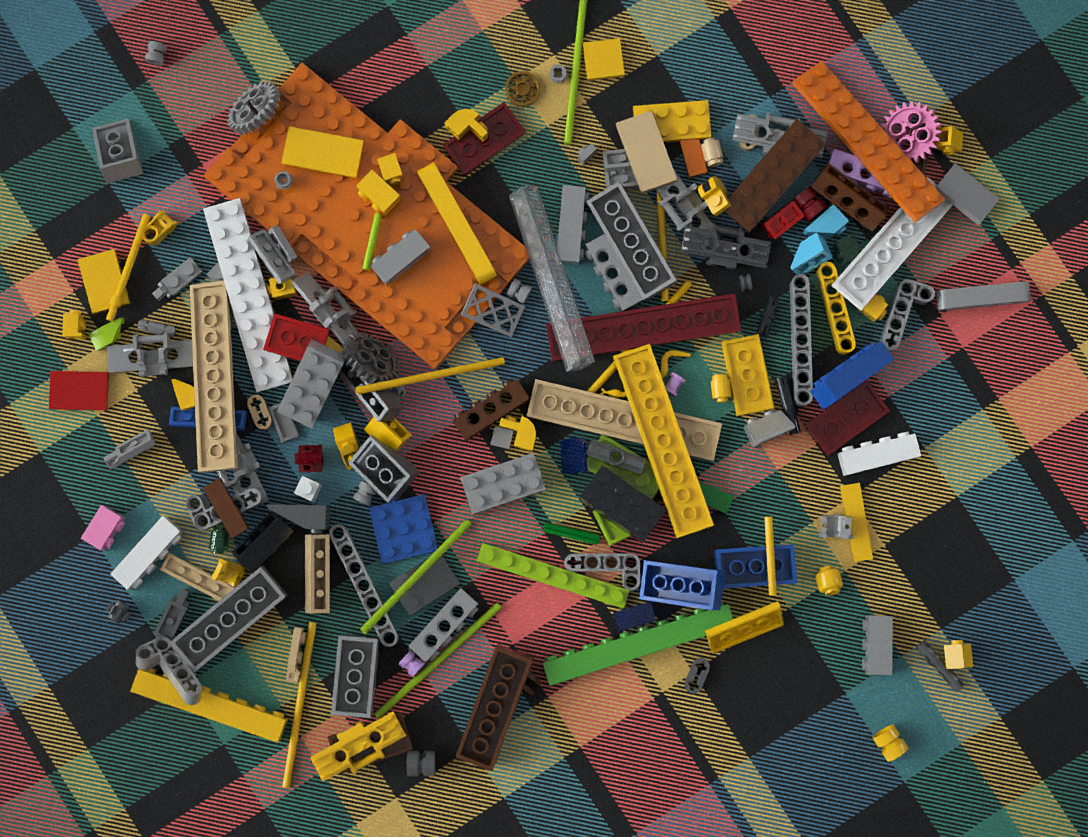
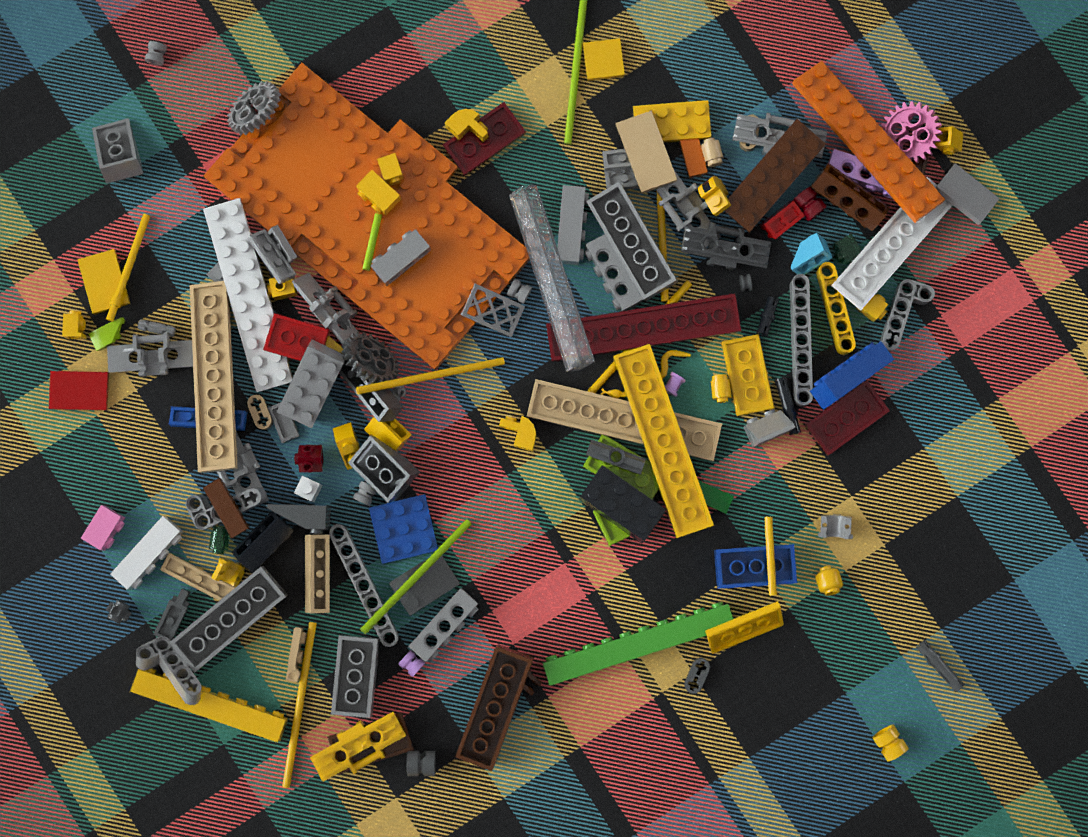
(130, 449): light grey hinge -> none
(159, 227): yellow piece -> none
(178, 279): light grey hinge -> none
(184, 394): yellow slope -> none
(283, 185): light grey plate -> none
(322, 152): yellow tile -> none
(437, 661): lime piece -> none
(456, 223): yellow beam -> none
(469, 430): reddish brown brick -> none
(502, 437): light grey tile -> none
(503, 483): light grey brick -> none
(522, 88): pearl gold wheel -> none
(553, 575): lime plate -> none
(558, 80): light grey bush -> none
(571, 533): green axle -> none
(573, 455): clear blue piece -> none
(586, 153): light grey plate -> none
(601, 566): light grey beam -> none
(634, 616): clear blue brick -> none
(682, 585): blue brick -> none
(828, 224): medium azure slope -> none
(854, 508): yellow tile -> none
(878, 645): light grey brick -> none
(879, 454): white brick -> none
(958, 655): yellow brick -> none
(983, 296): light grey beam -> none

